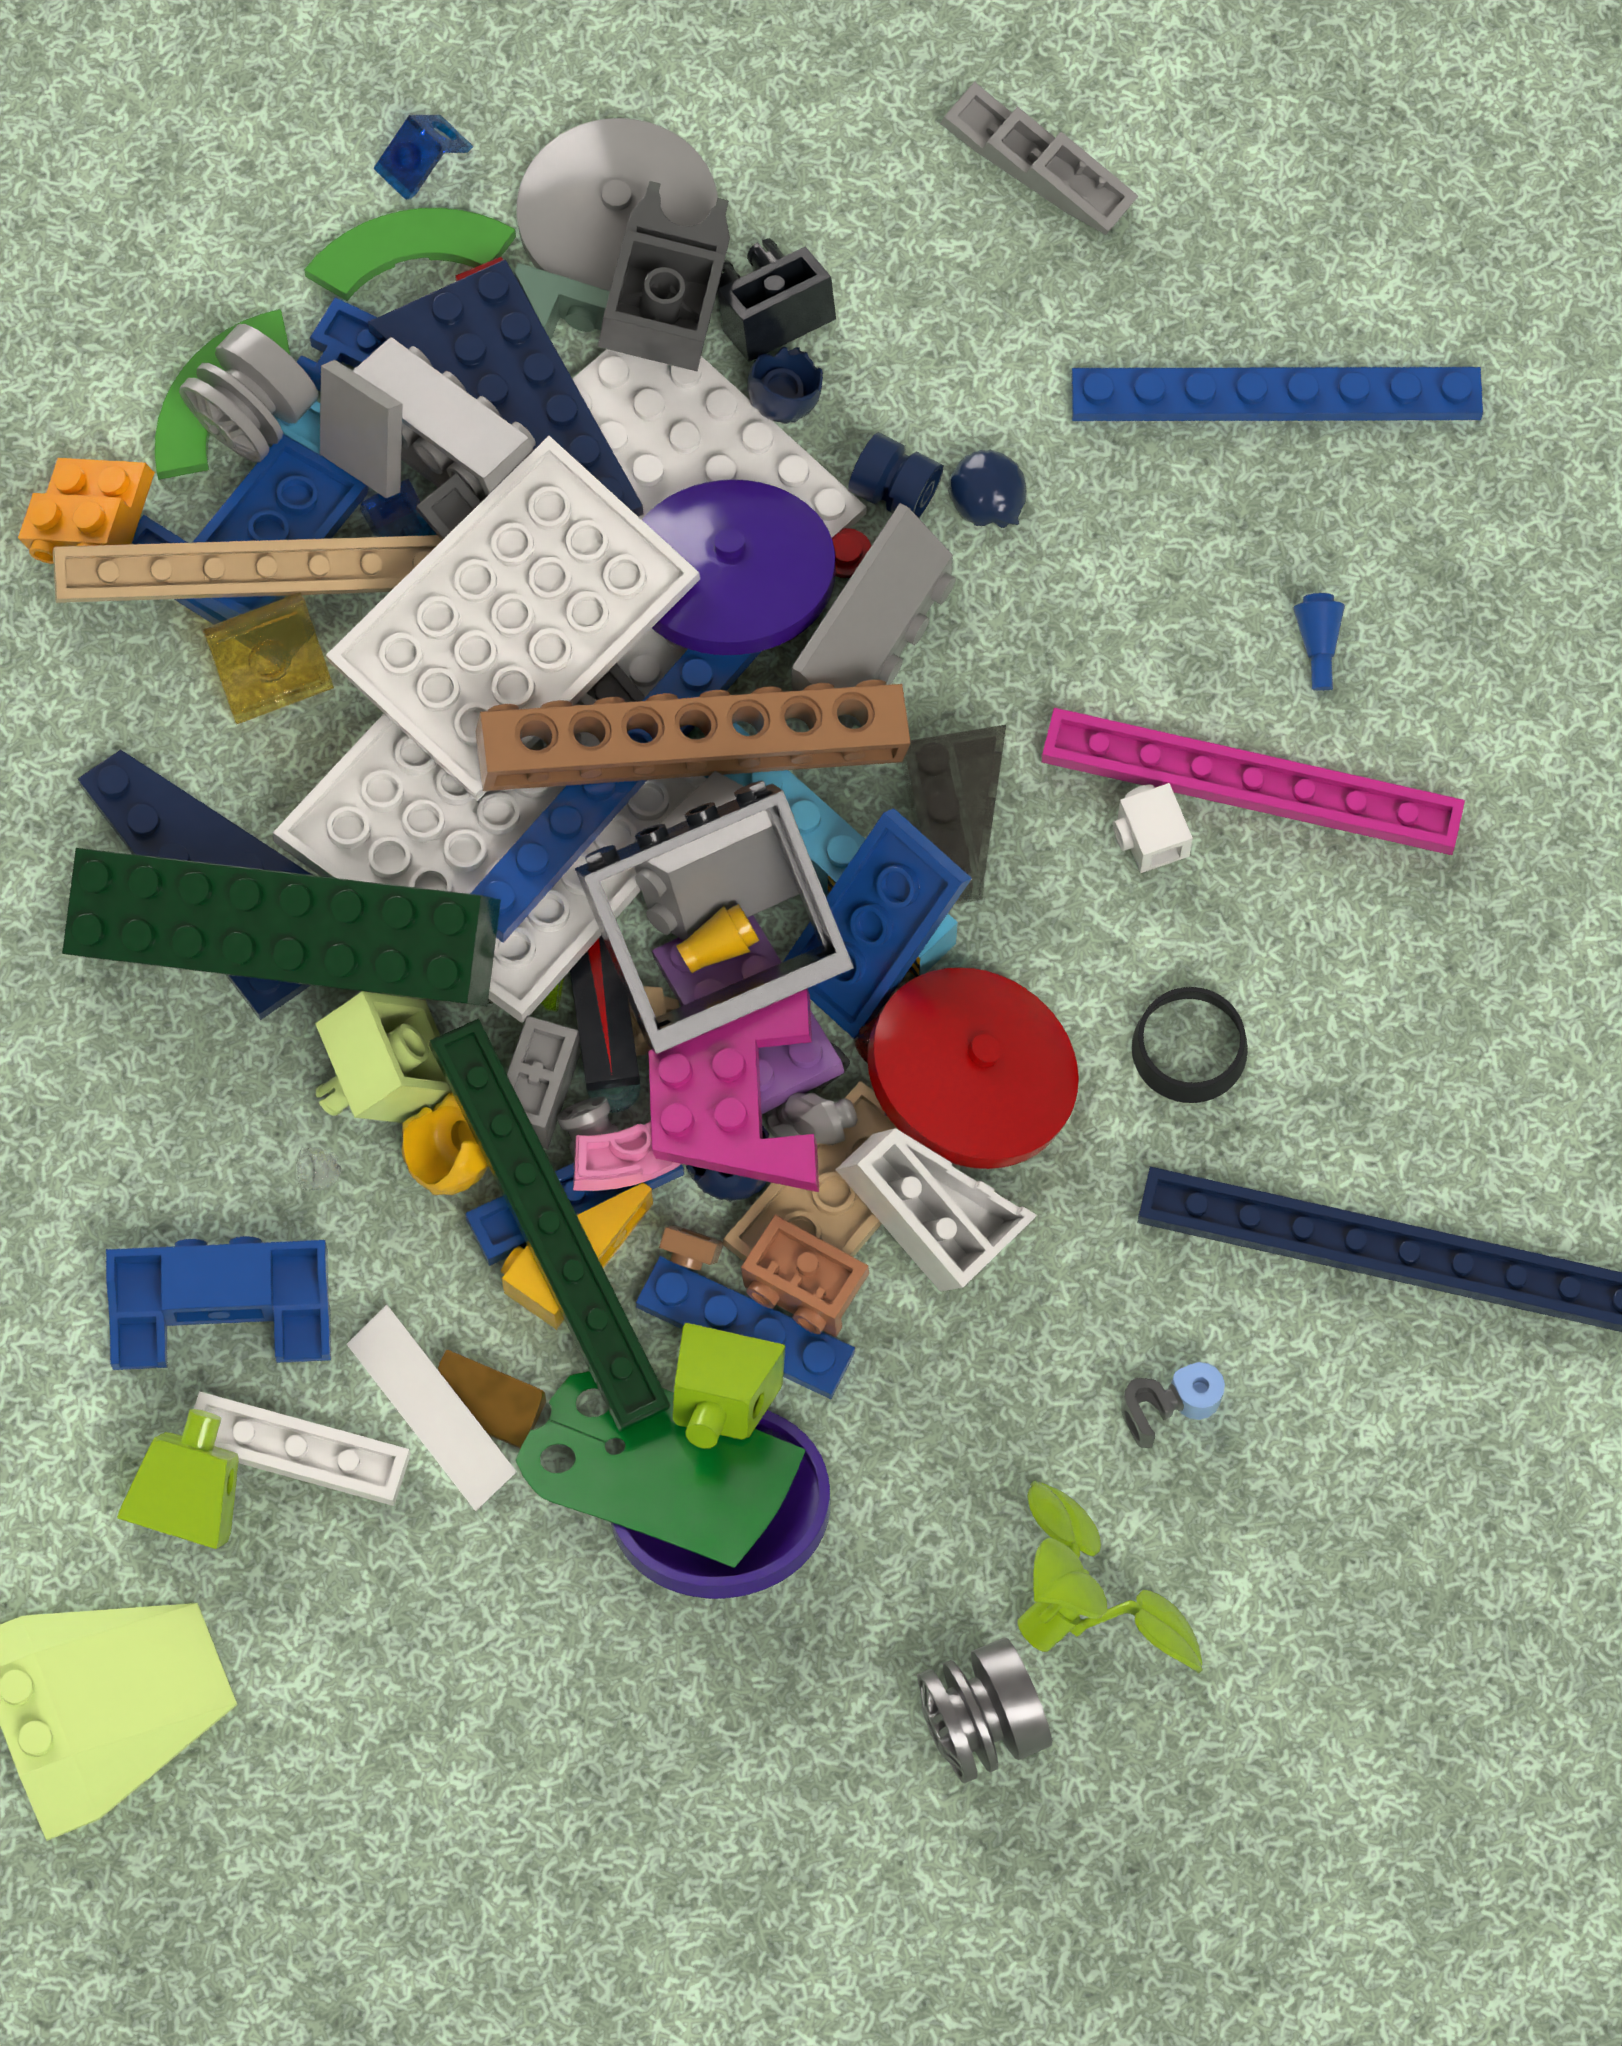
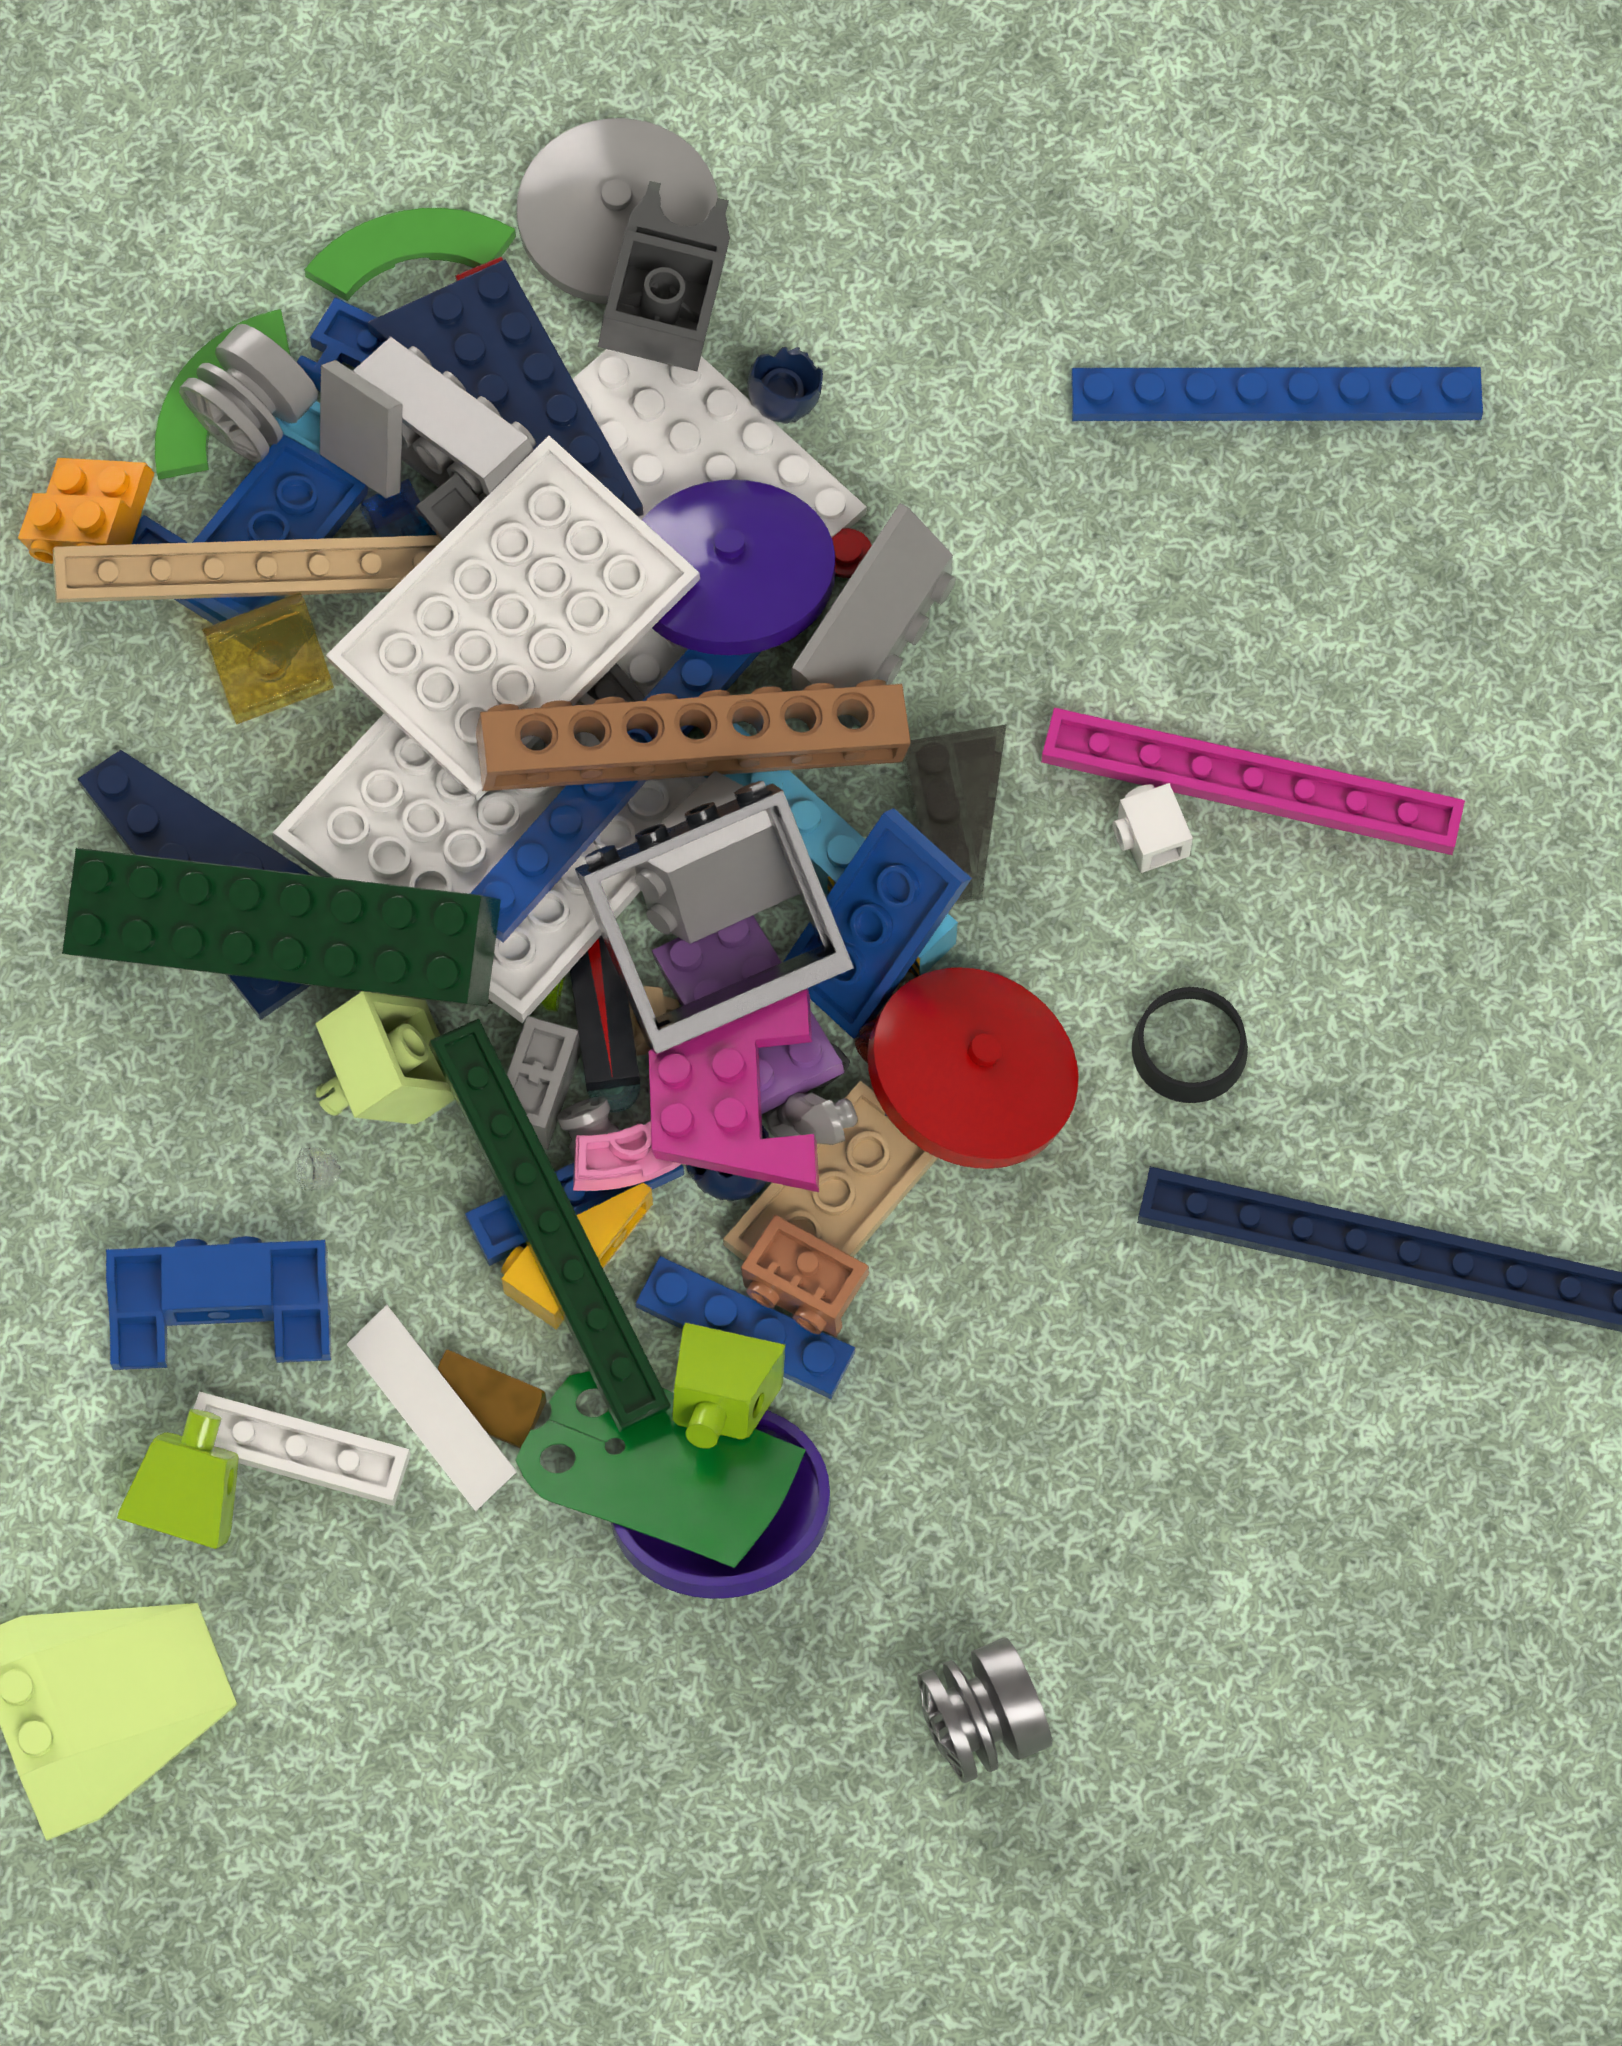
(417, 151): clear blue bracket -> none
(442, 1149): yellow hair -> none
(563, 298): sand green slope -> none
(690, 1248): medium nougat plate -> none
(718, 939): yellow cone -> none
(775, 301): black brick -> none
(892, 476): dark blue wheel -> none
(931, 1208): white wedge -> none
(988, 489): dark blue hair -> none
(1040, 161): light grey slope -> none
(1067, 1590): lime plant -> none
(1193, 1391): leg -> none
(1319, 626): blue cone -> none

